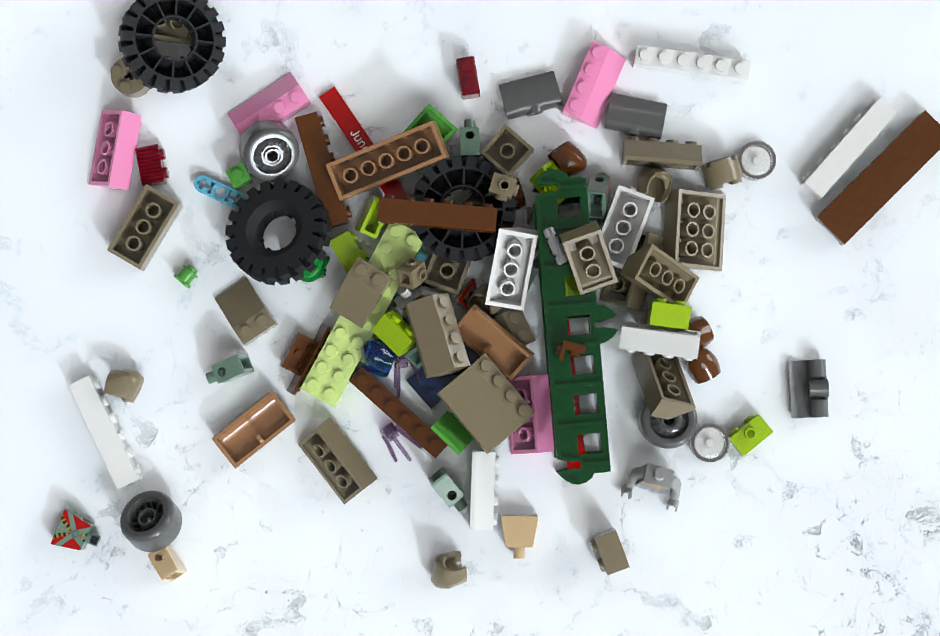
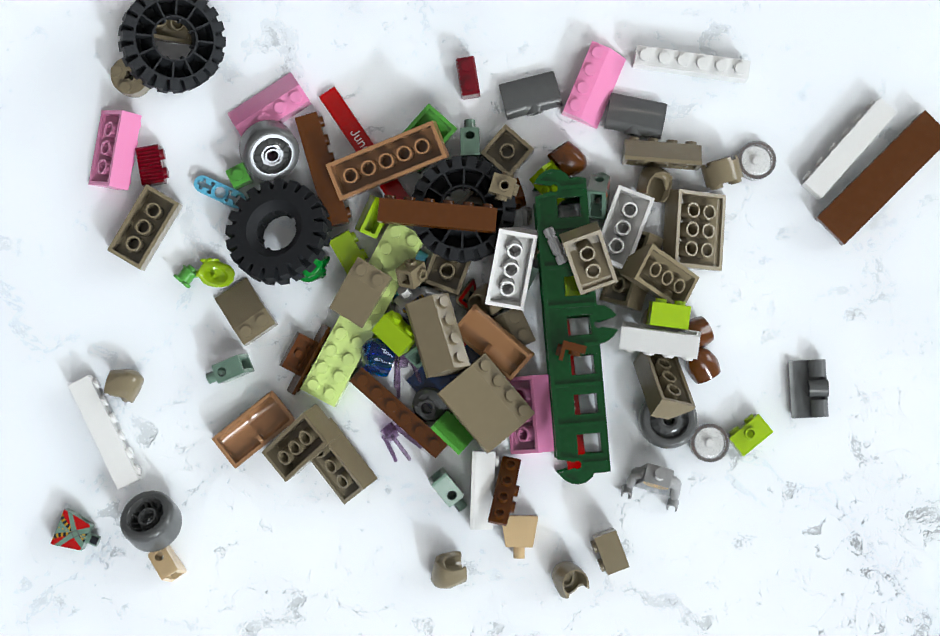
(215, 273): none -> lime hat
(301, 442): none -> dark tan brick
(430, 396): none -> dark grey piece
(504, 491): none -> reddish brown bracket
(568, 577): none -> dark tan piece

